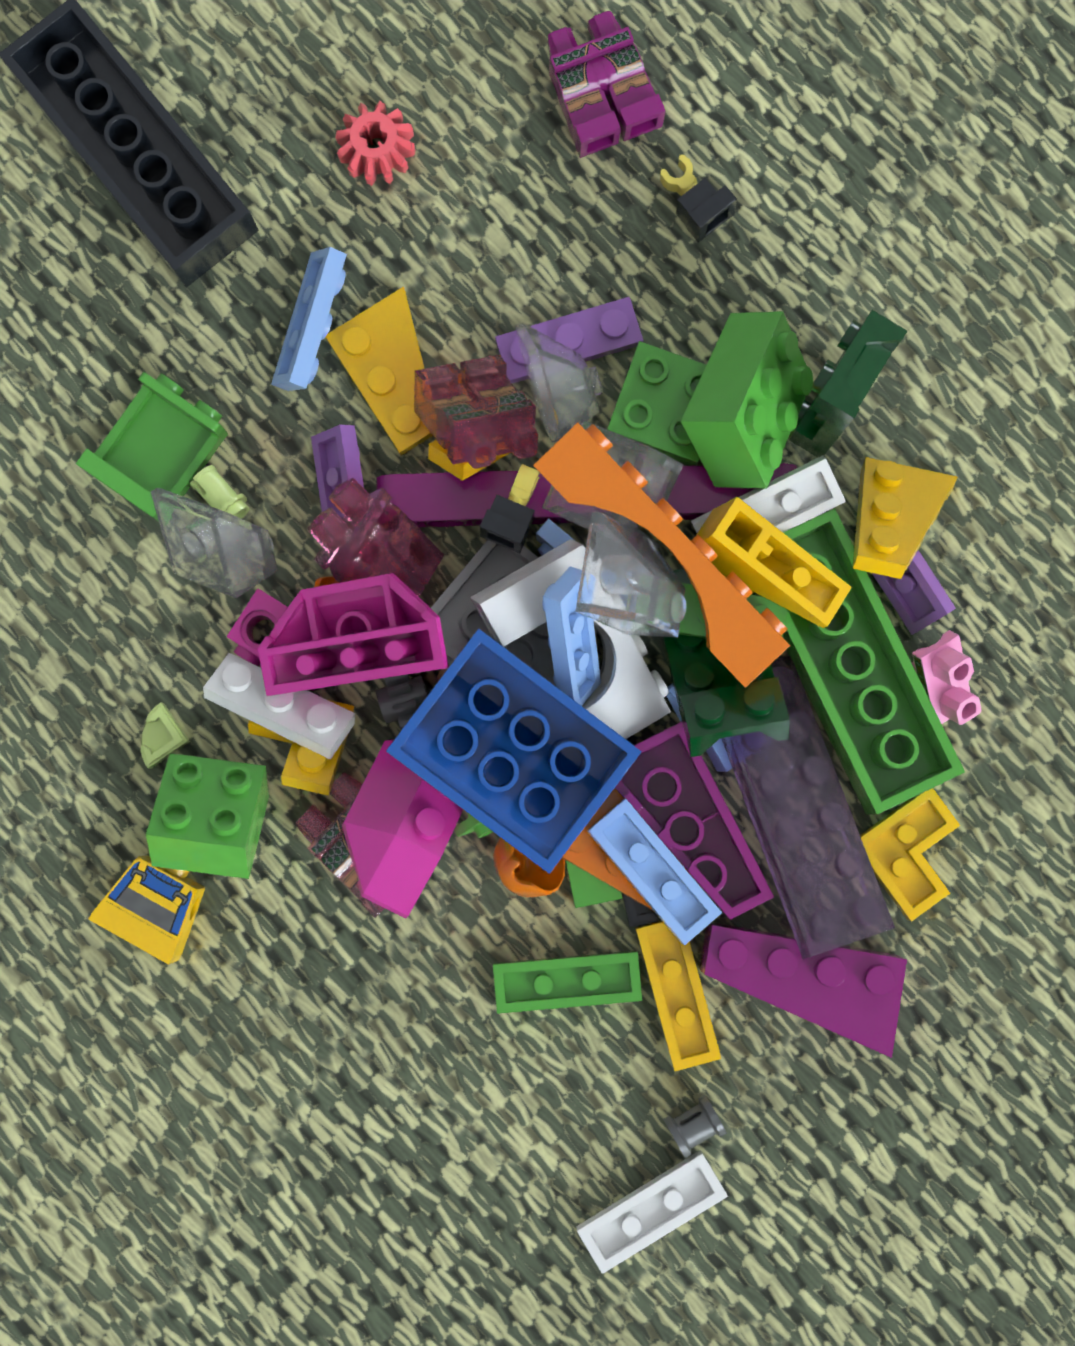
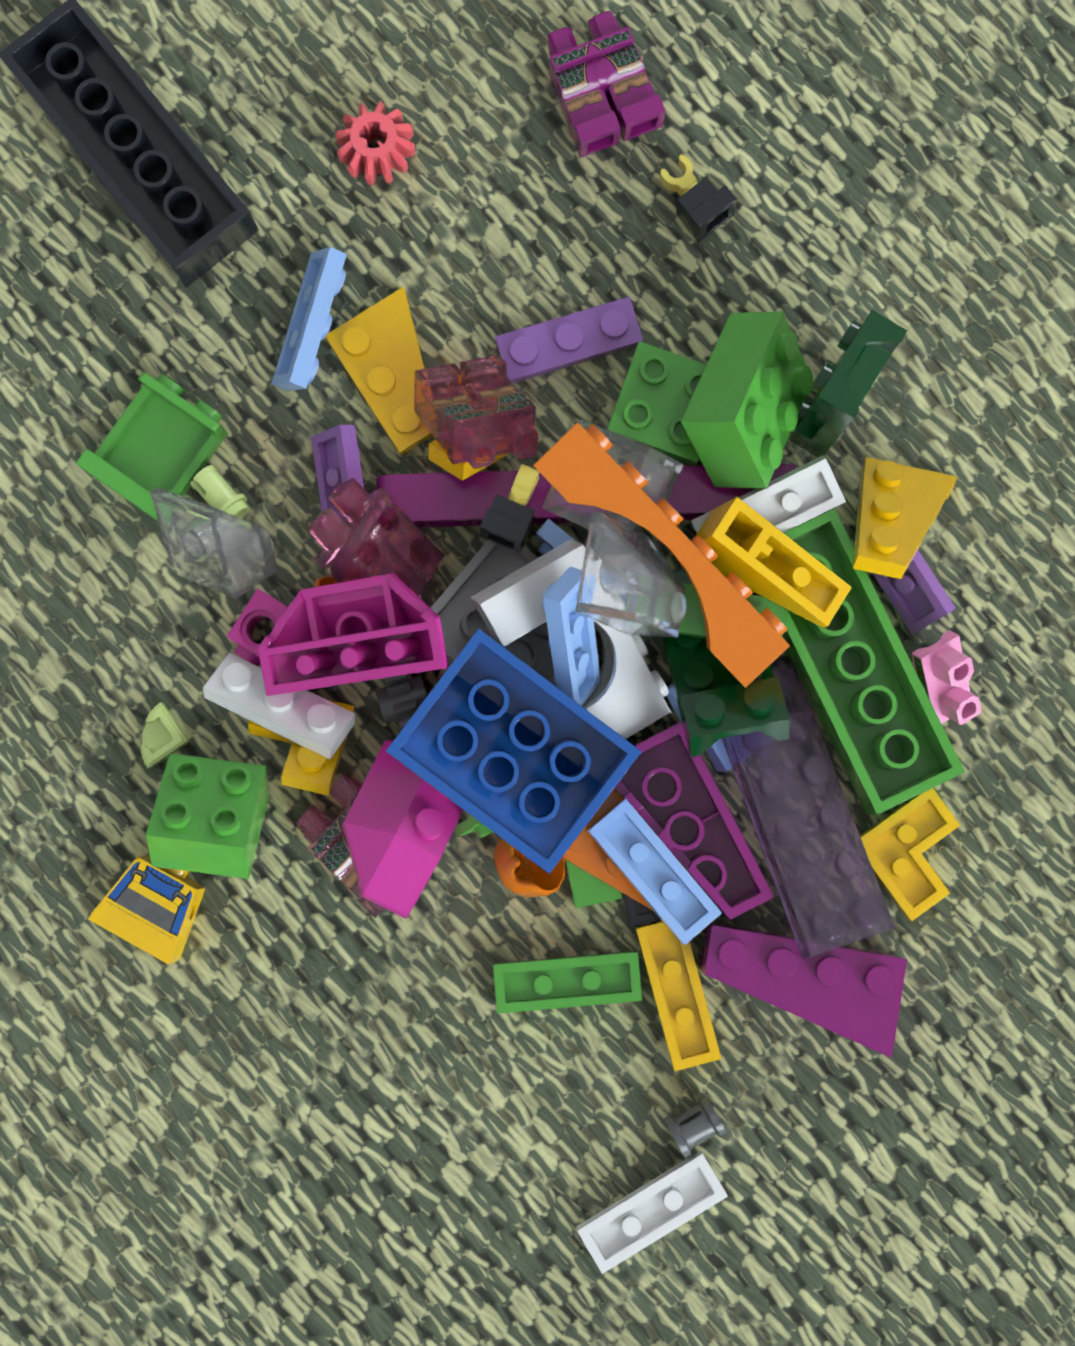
(559, 382): clear slope -> none

